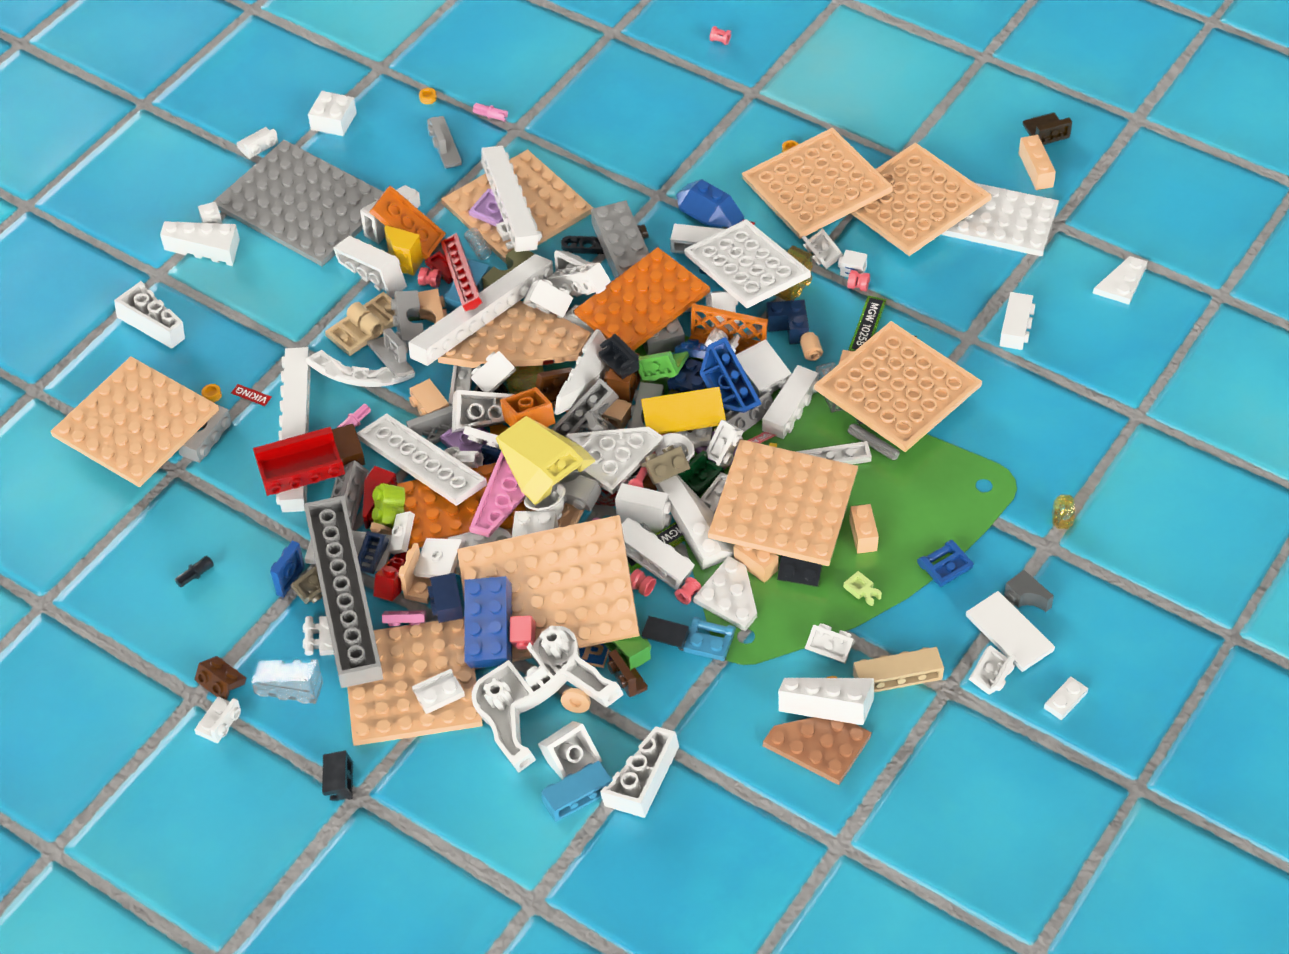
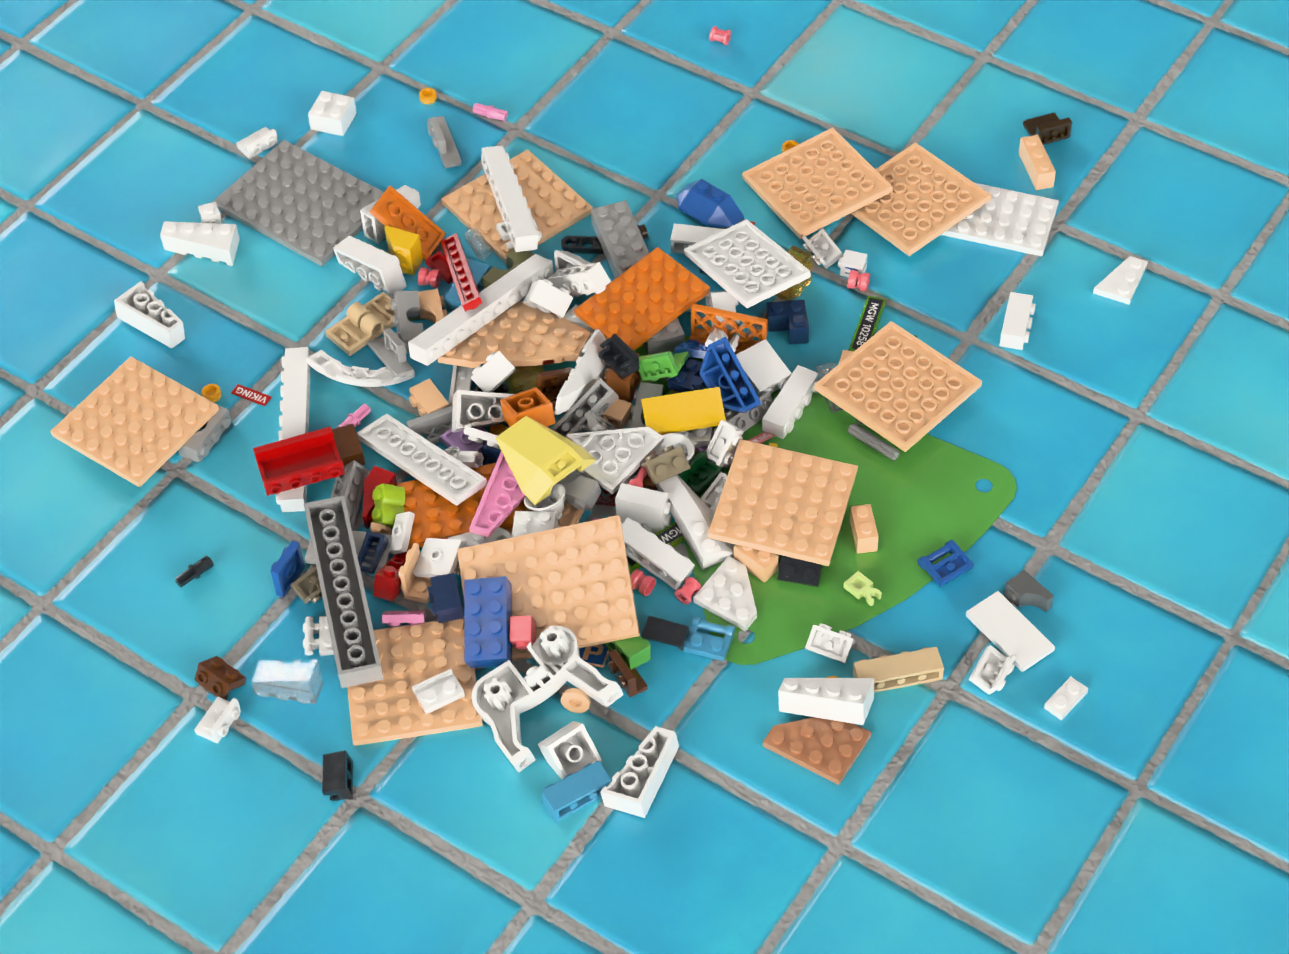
(487, 209): lavender tile -> none
(811, 346): light nougat brick -> none
(847, 453): white plate -> none
(1063, 511): clear yellow rock -> none

